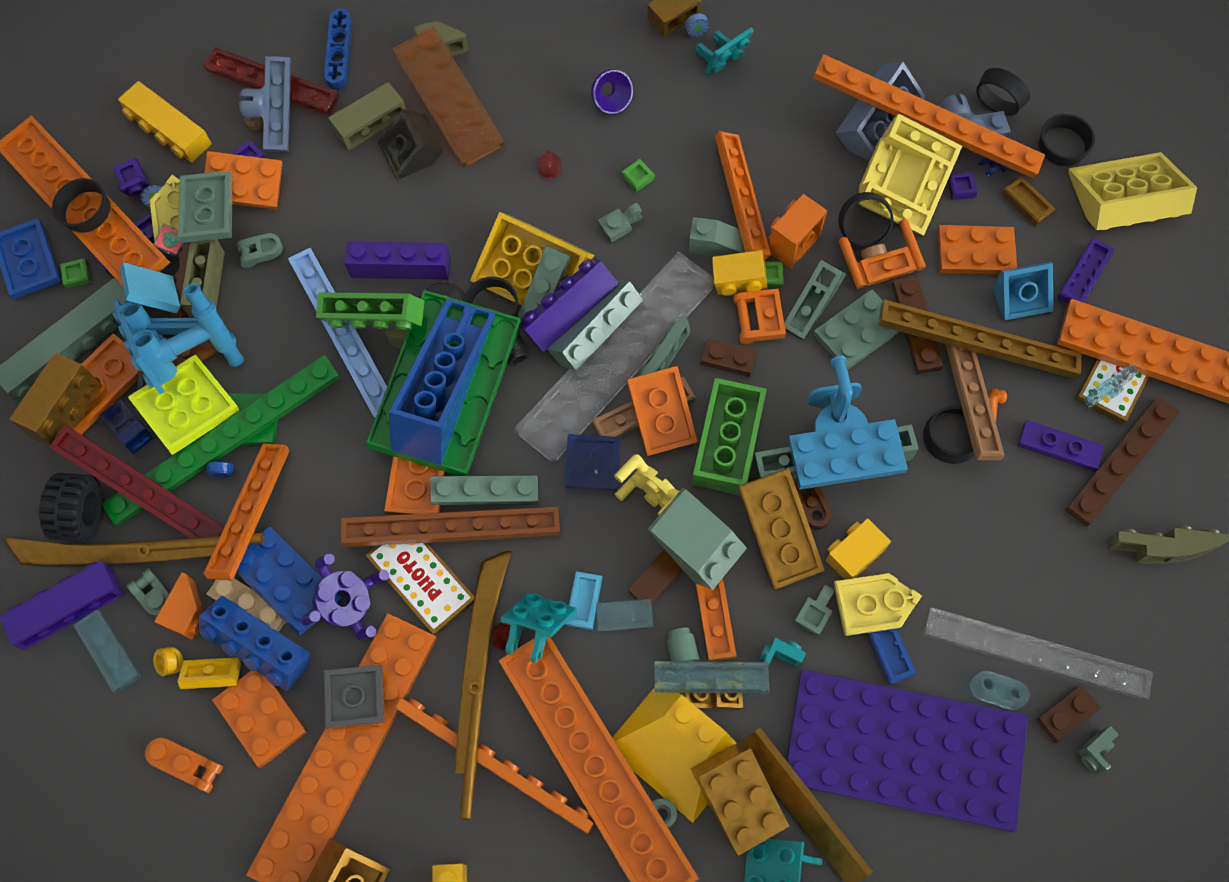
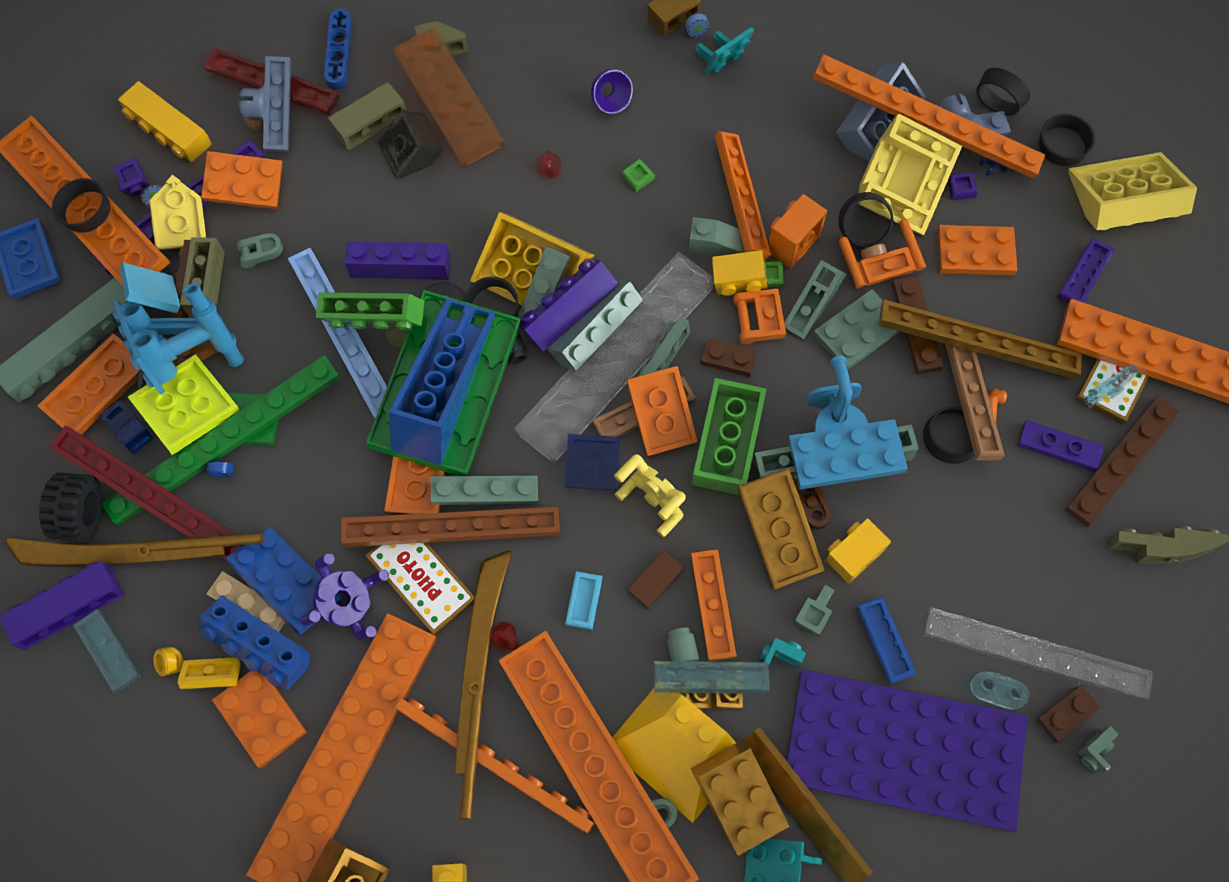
(56, 399): pearl gold brick -> none
(75, 273): bright green tile -> none
(153, 600): sand green plate -> none
(168, 240): tile -> none
(182, 608): orange slope -> none
(182, 763): orange plate -> none
(205, 207): sand green plate -> none
(246, 512): orange tile -> none
(354, 696): dark grey plate -> none
(537, 614): teal plate -> none
(618, 224): sand green plate -> none
(624, 614): clear light blue plate -> none
(697, 540): sand green slope -> none
(873, 603): light yellow tile -> none
(1025, 291): dark azure slope -> none
(1028, 201): pearl gold tile -> none

